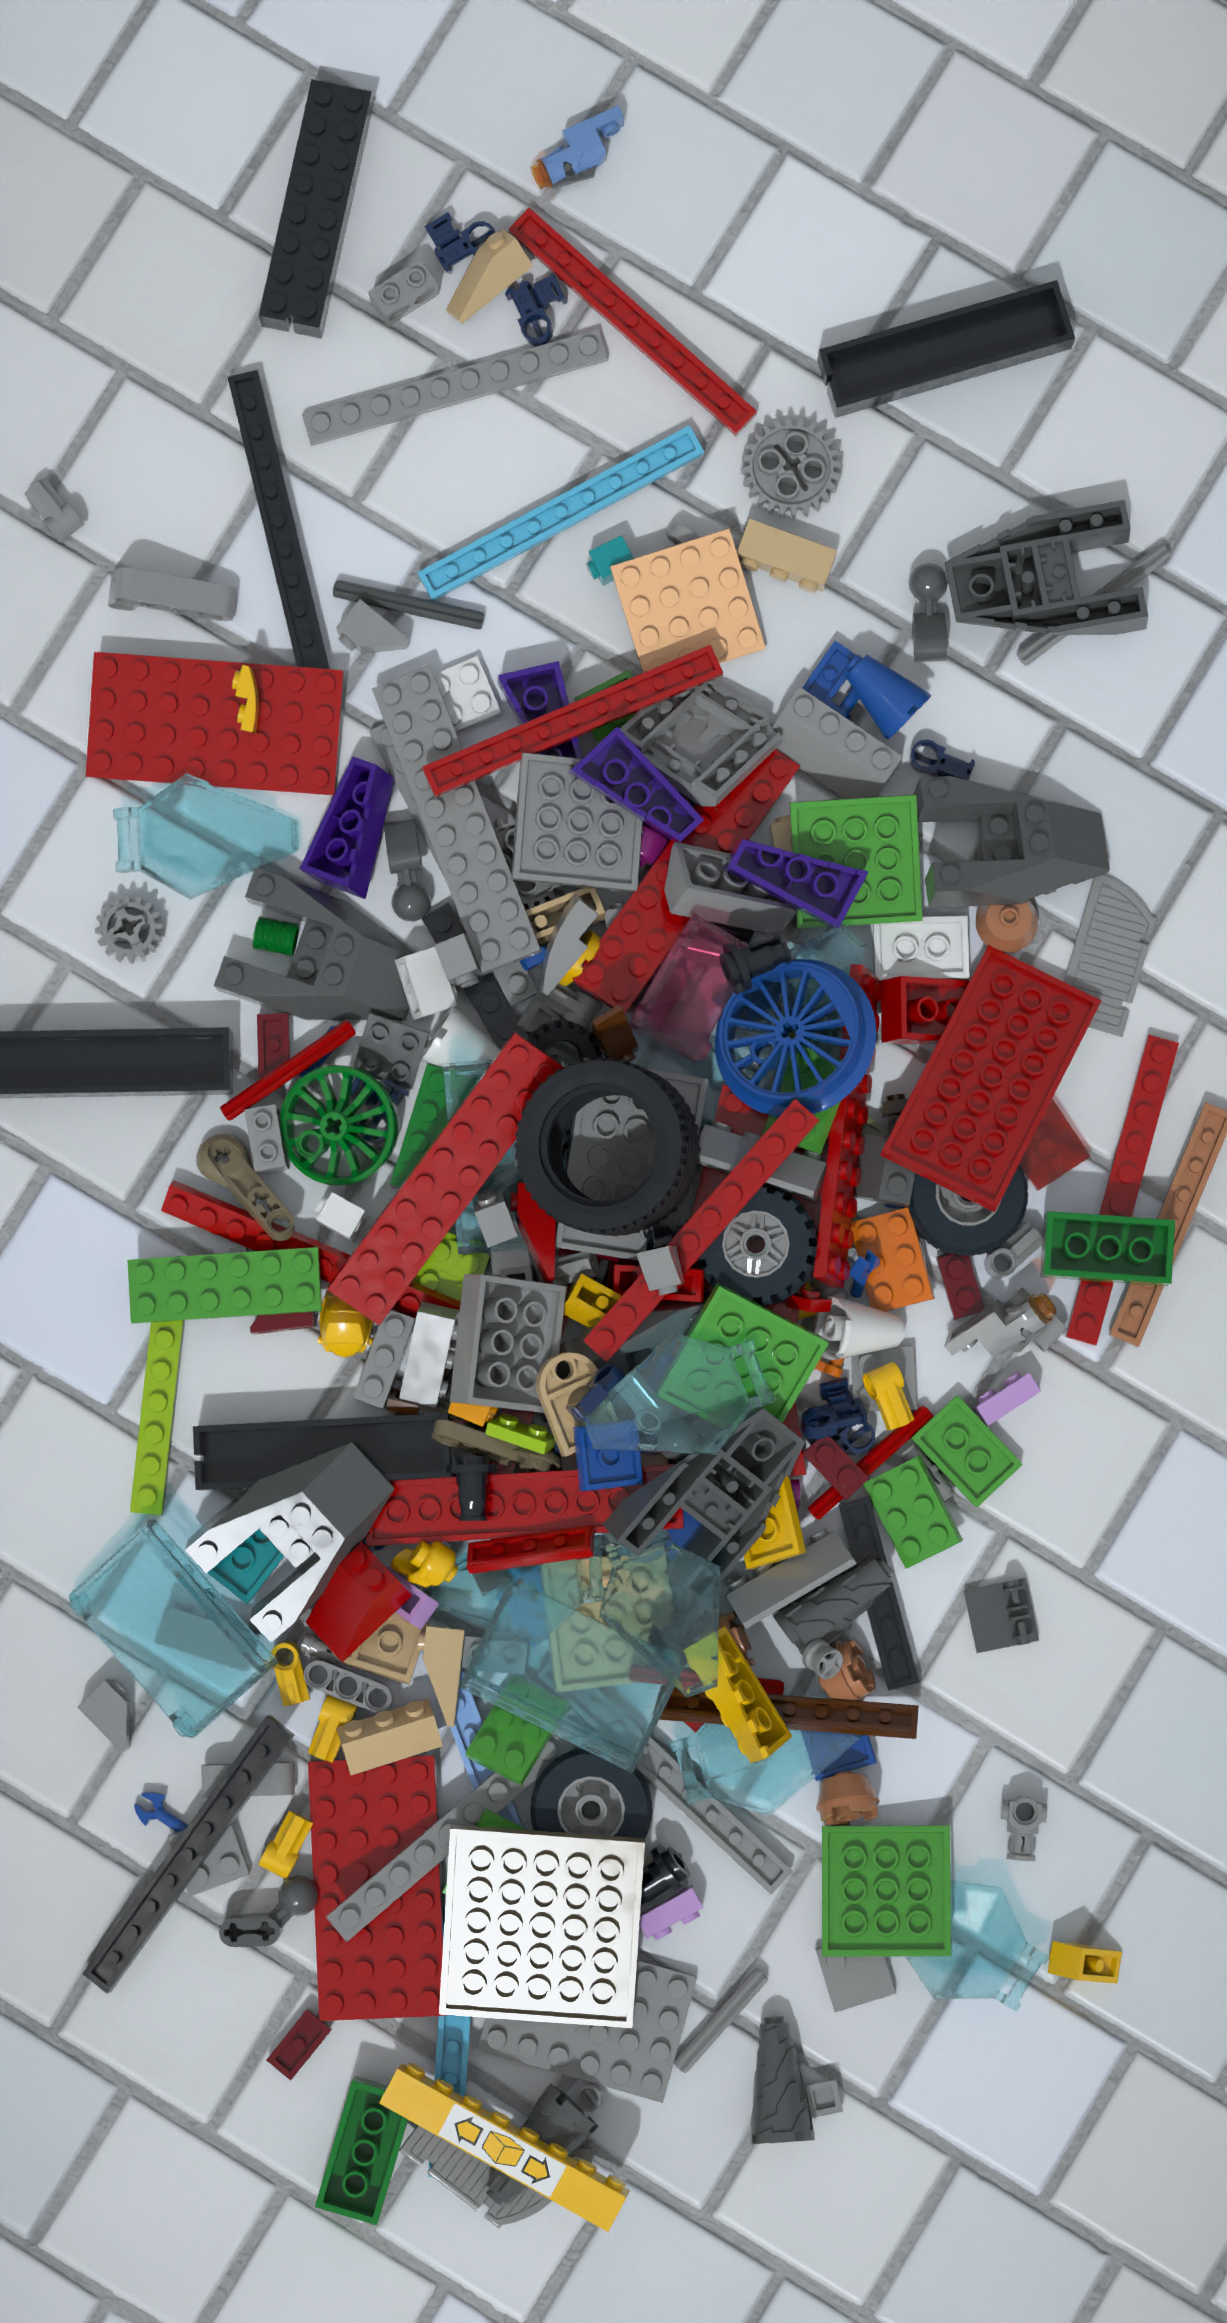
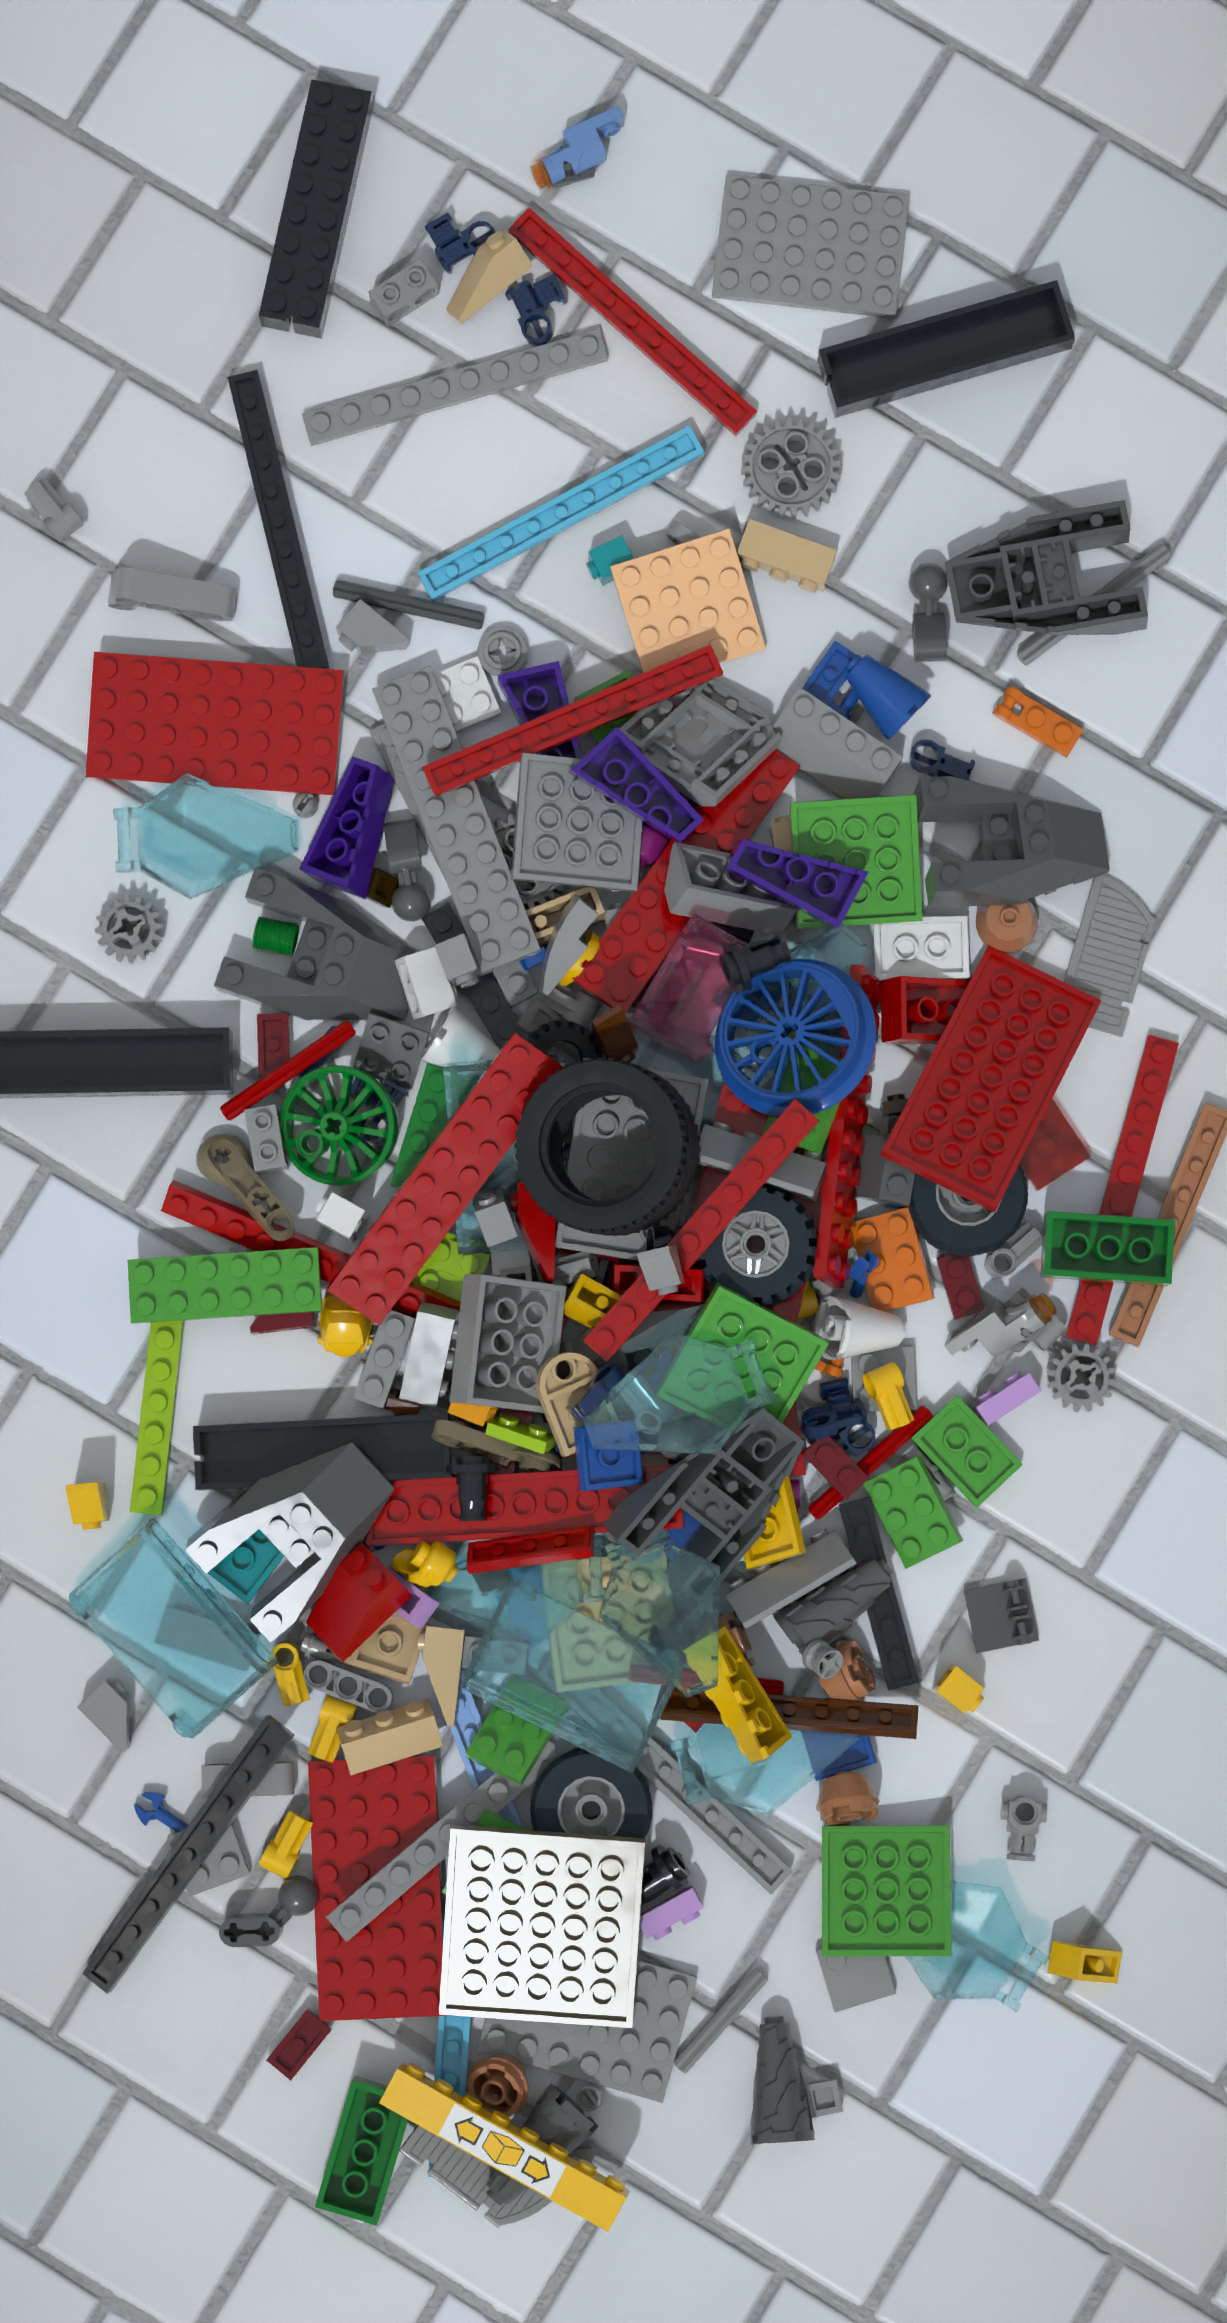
(88, 1504): none -> yellow slope
(246, 688): yellow slope -> none
(310, 808): none -> light grey hinge
(381, 887): none -> dark brown plate
(499, 2084): none -> nougat cone
(512, 641): none -> light grey gear
(809, 1301): red plate -> none
(810, 246): none -> light grey plate
(959, 1689): none -> yellow slope
(1038, 722): none -> orange plate
(1090, 1389): none -> light grey gear

